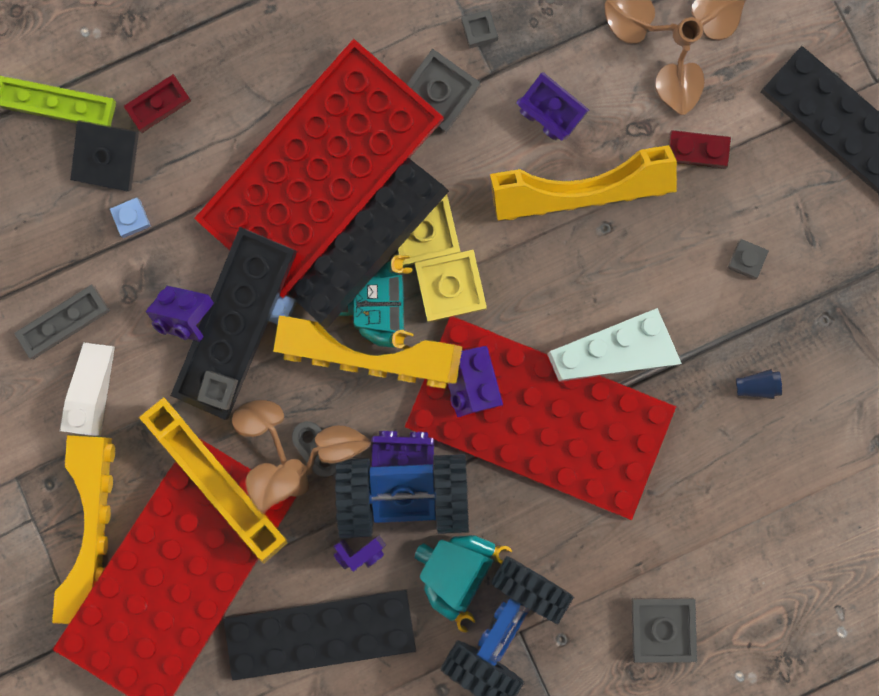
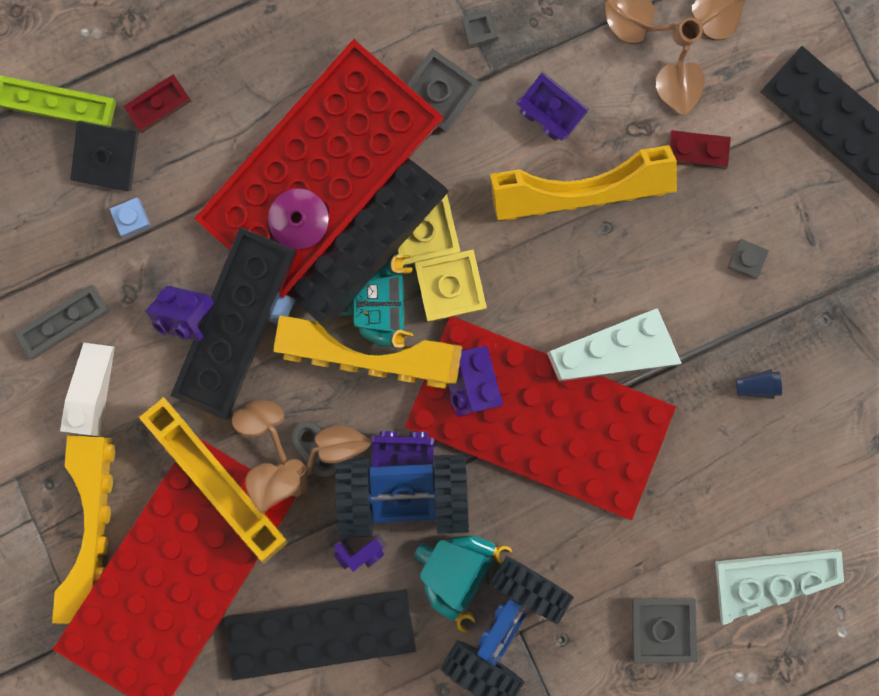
(217, 390): dark grey plate -> none
(309, 229): none -> magenta dish
(763, 581): none -> light aqua wing

